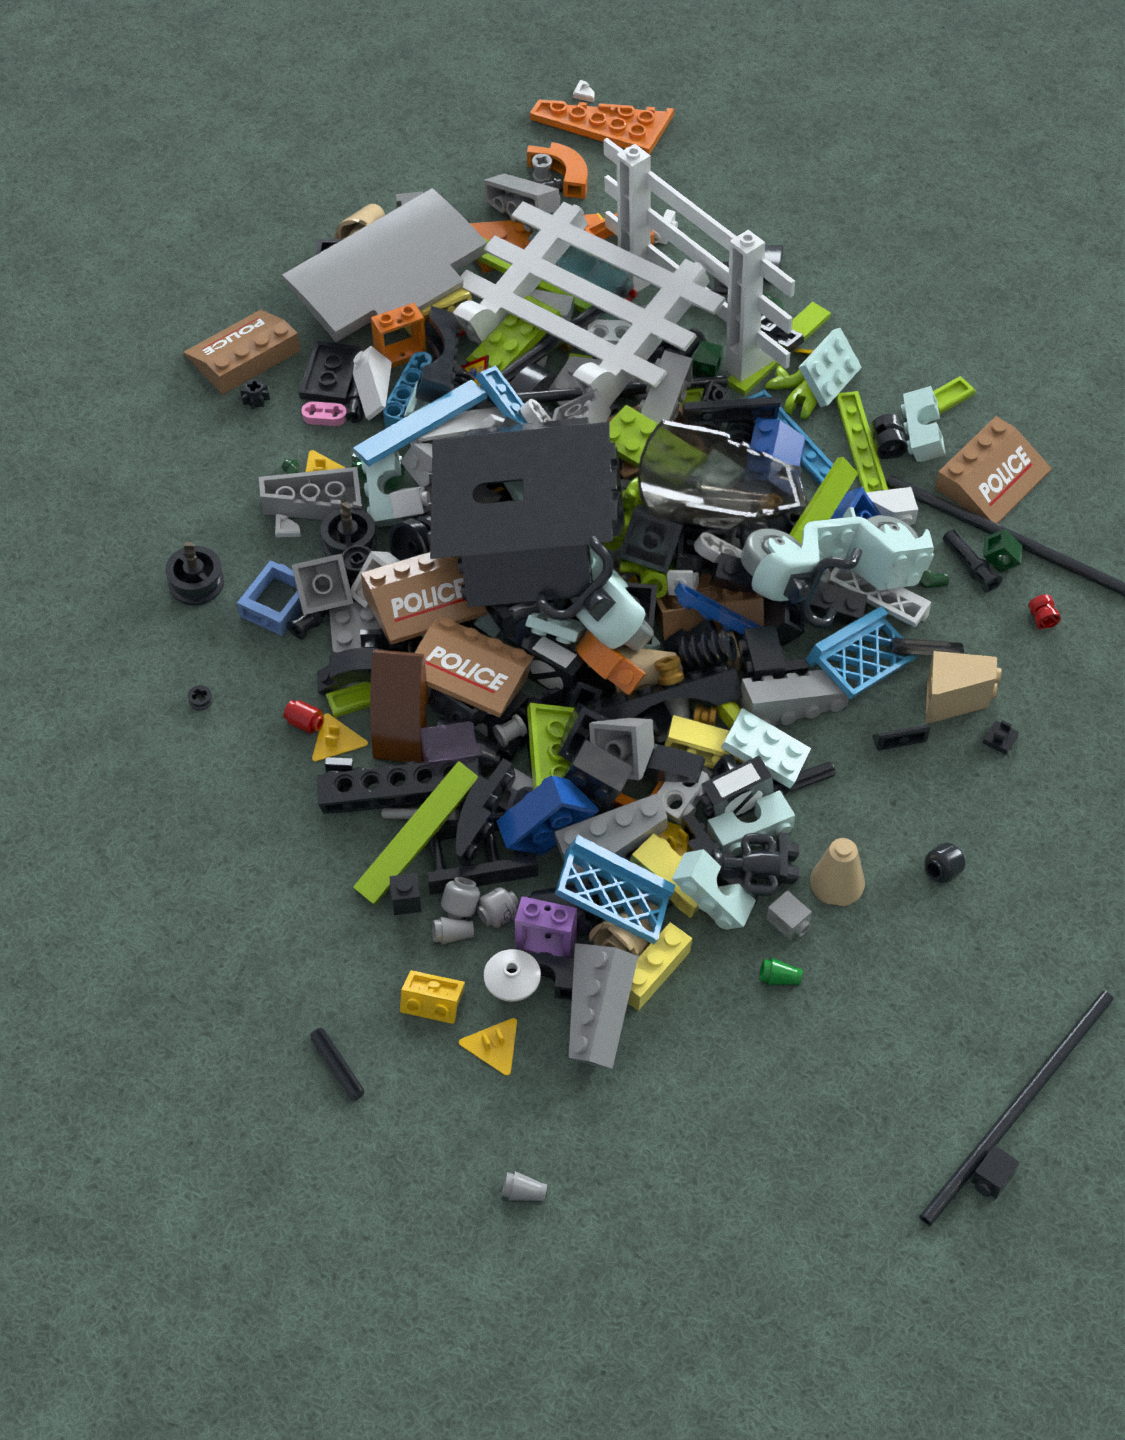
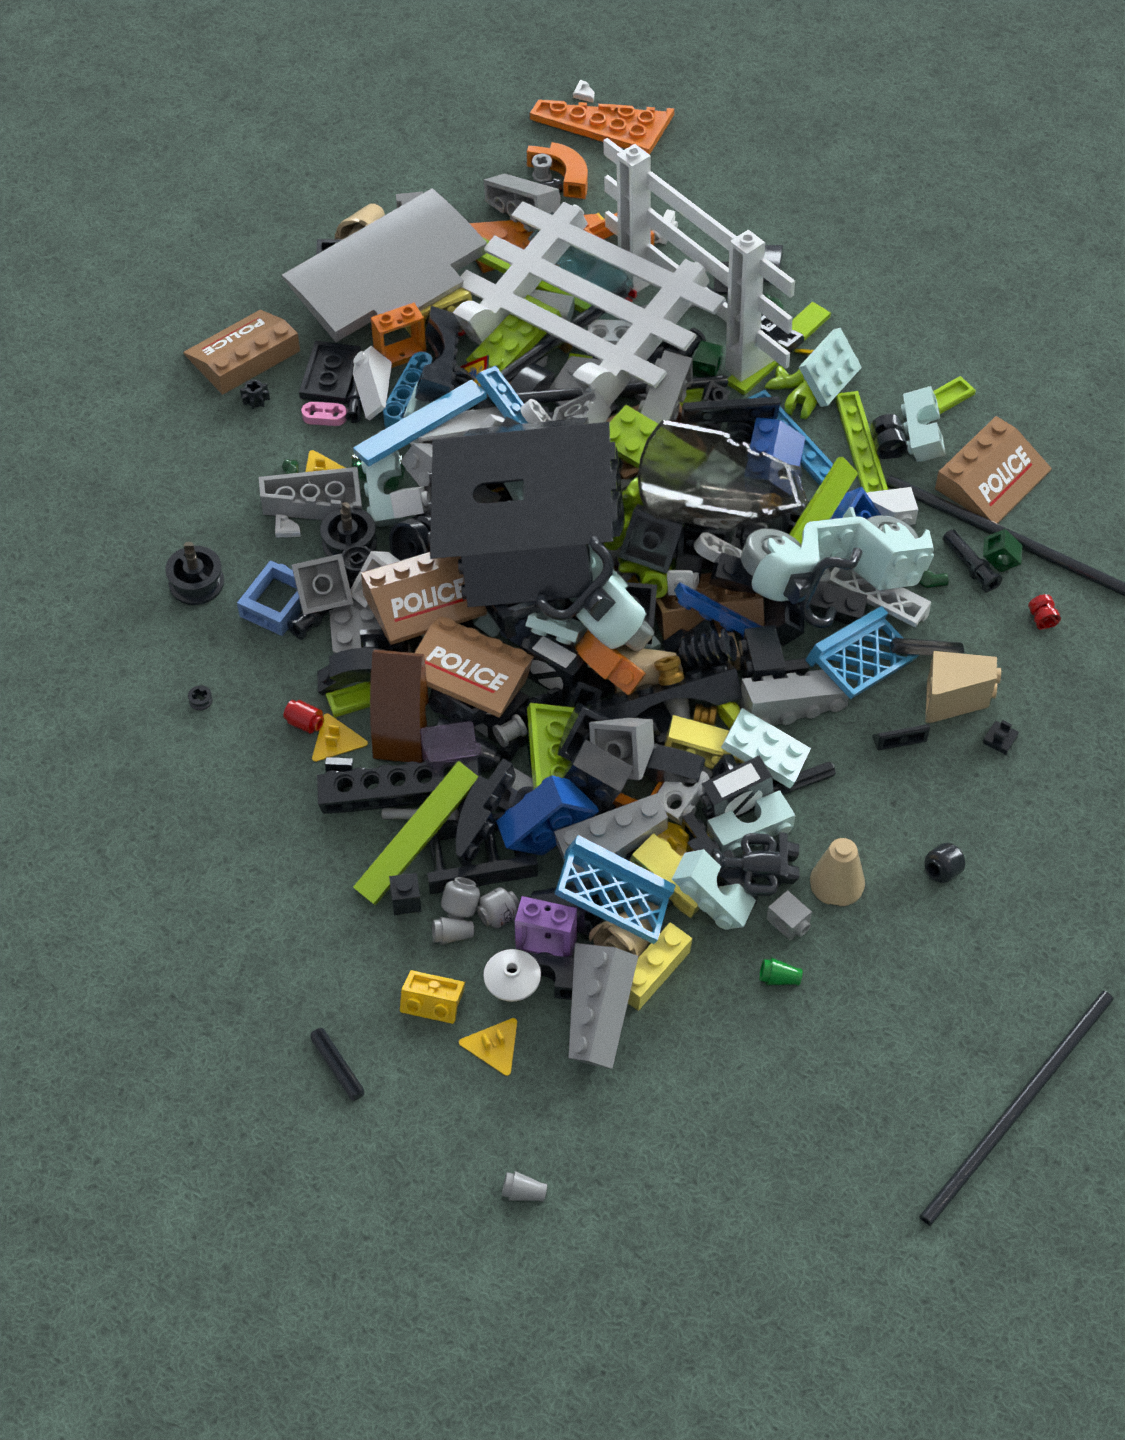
(994, 1172): black brick -> none

